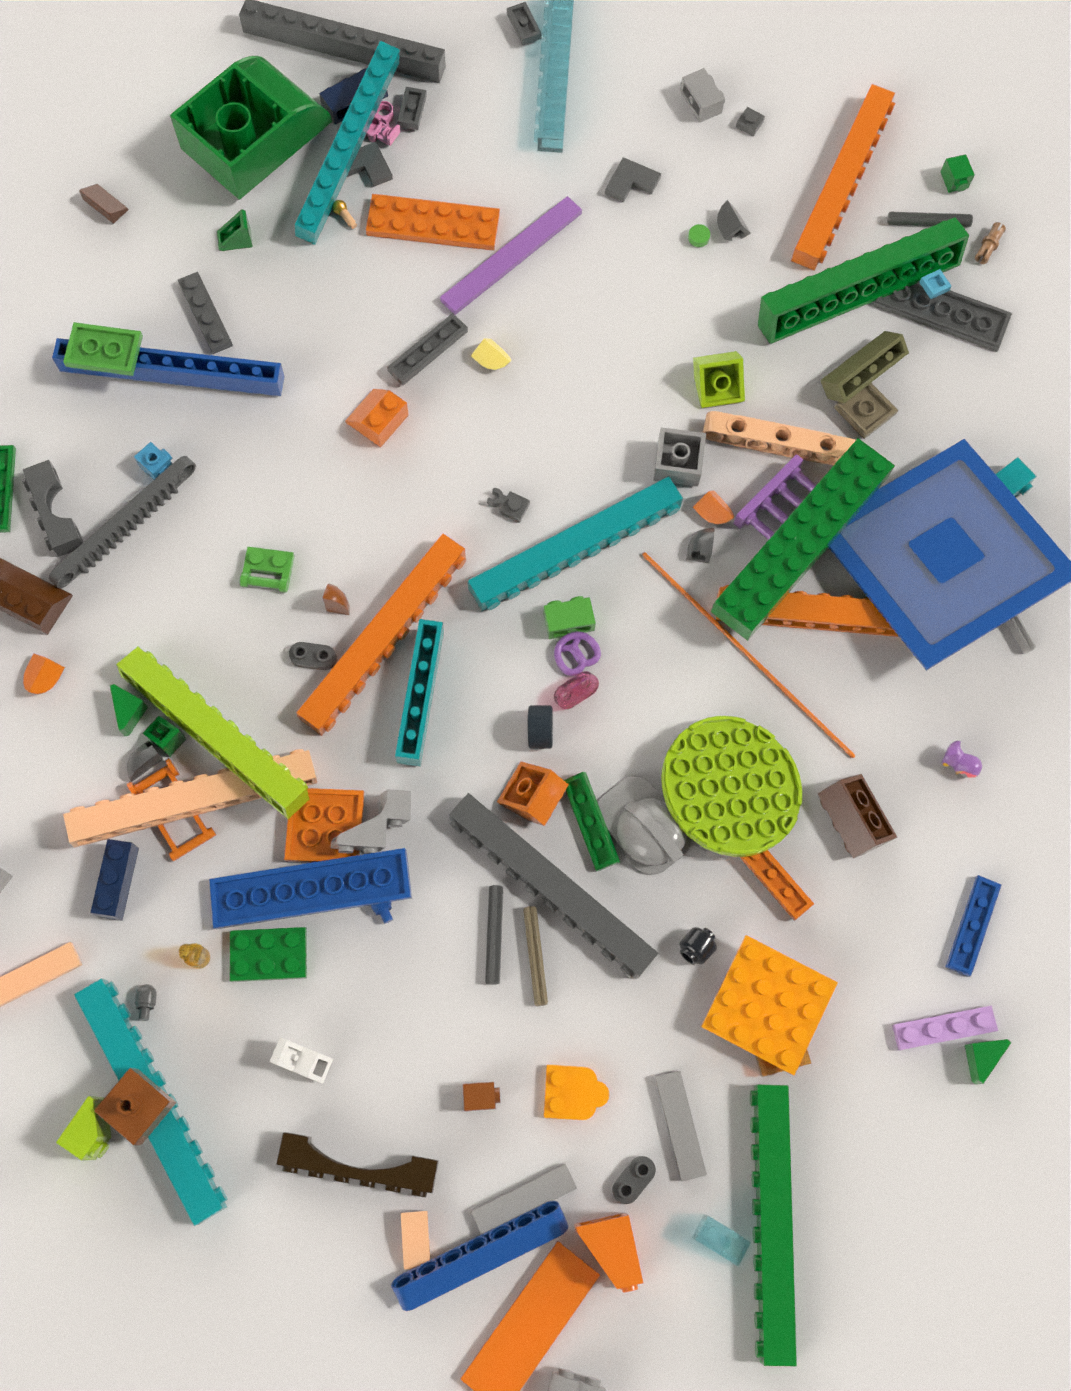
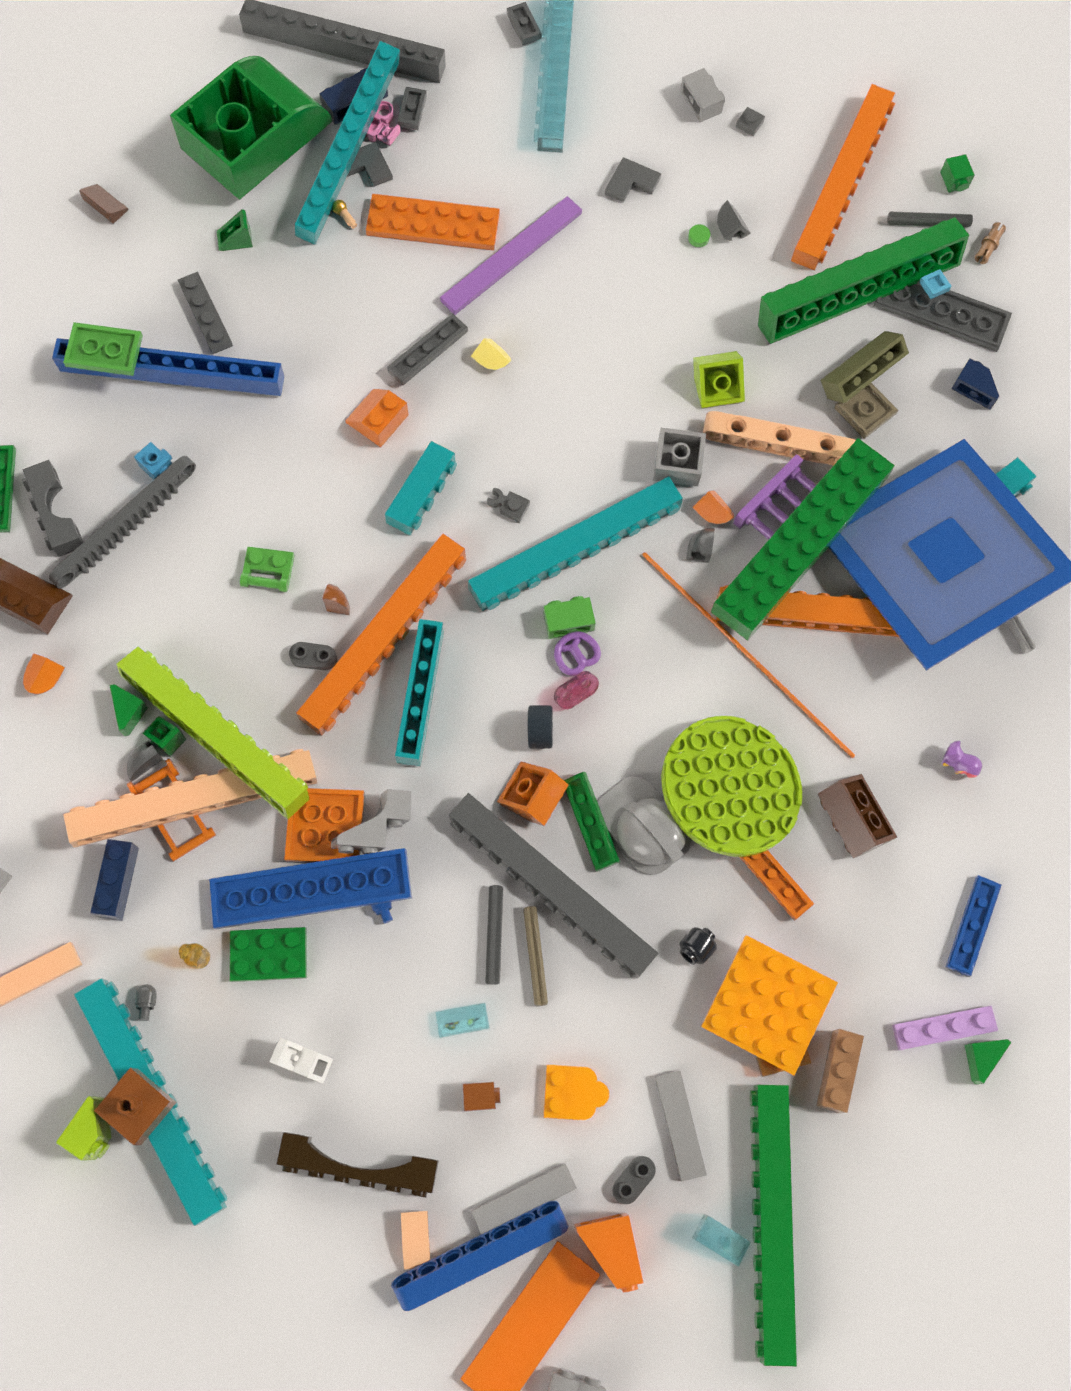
(420, 488): none -> teal brick
(462, 1020): none -> clear light blue tile
(840, 1071): none -> medium nougat brick
(977, 384): none -> dark blue slope

